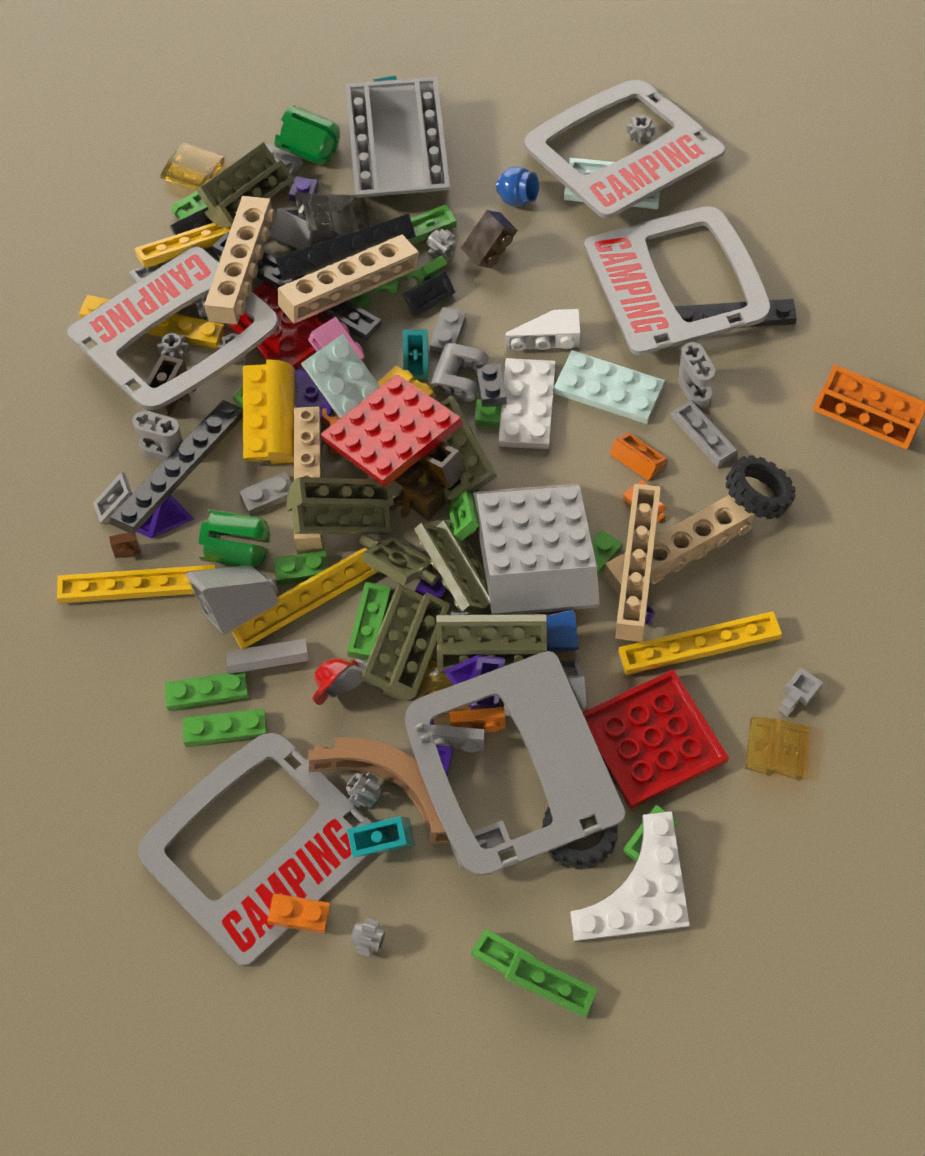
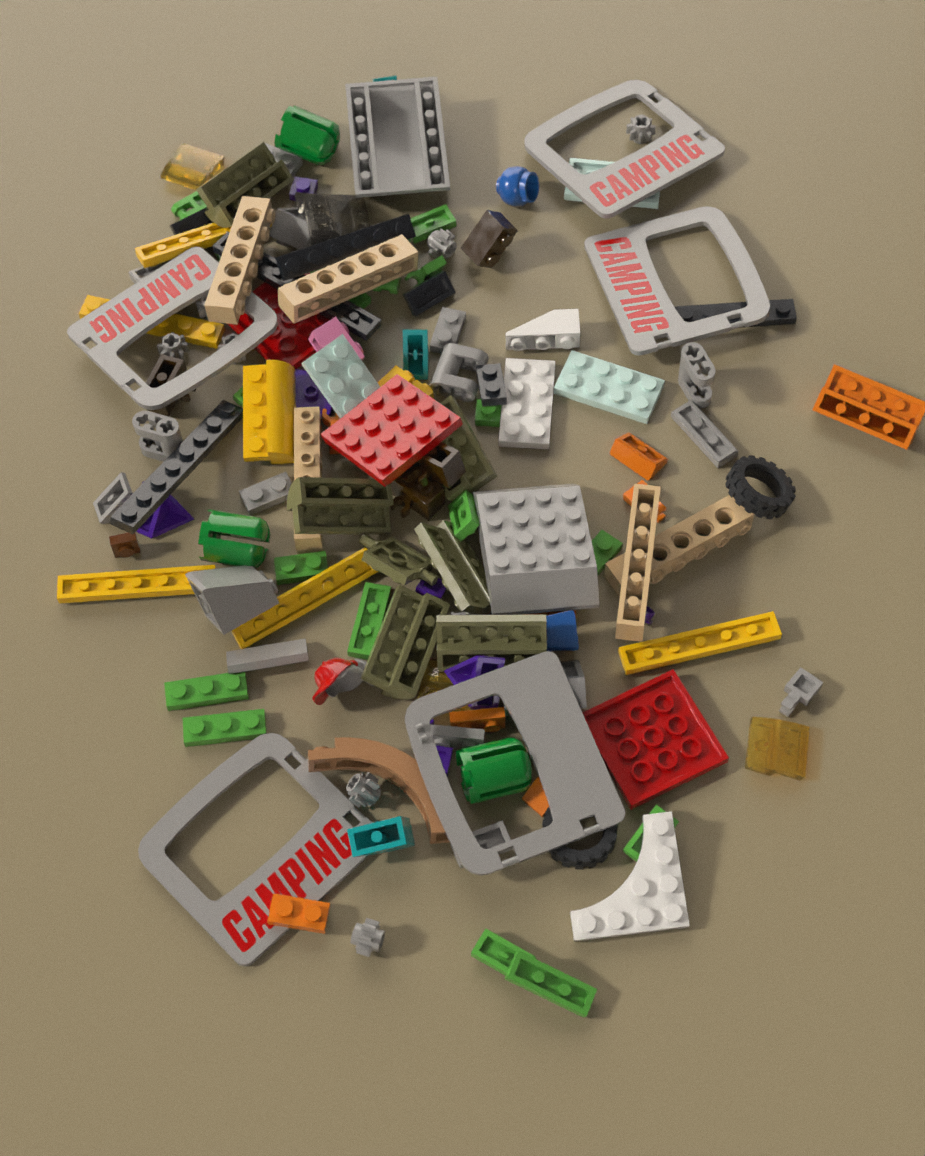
(494, 769): none -> green cylinder
(536, 797): none -> orange slope

